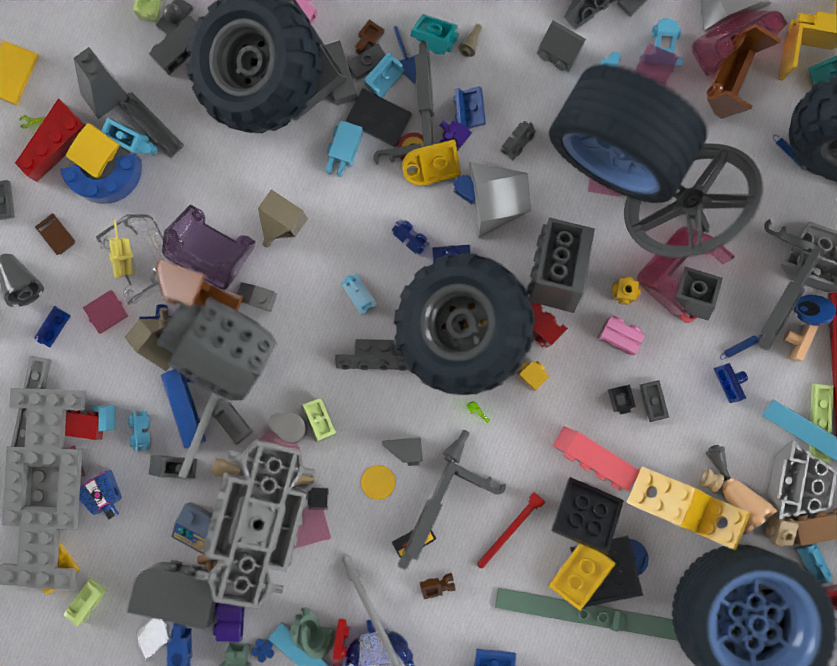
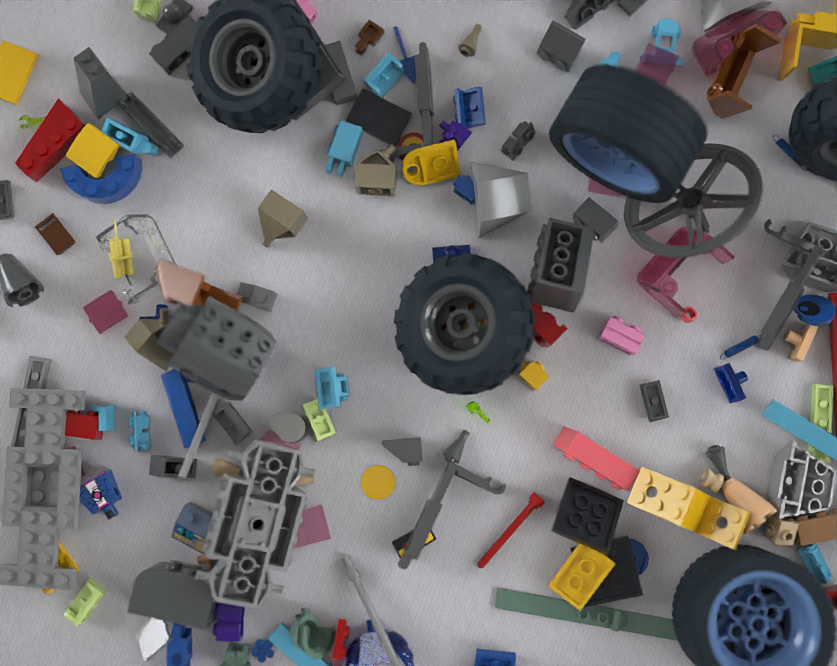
(52, 327): clear blue hinge -> none
(204, 249): clear purple windscreen -> none
(318, 498): black window -> none
(330, 387): none -> medium azure tile
(358, 293): medium azure hinge -> none
(366, 61): dark grey plate -> none
(371, 355): dark grey bracket -> none
(376, 174): none -> dark tan piece
(405, 231): clear blue hinge -> none
(433, 587): reddish brown plate -> none
(437, 32): teal plate -> none
(594, 216): none -> dark grey brick
(621, 295): yellow brick -> none
(622, 399): black window -> none
(698, 292): dark grey slope -> none

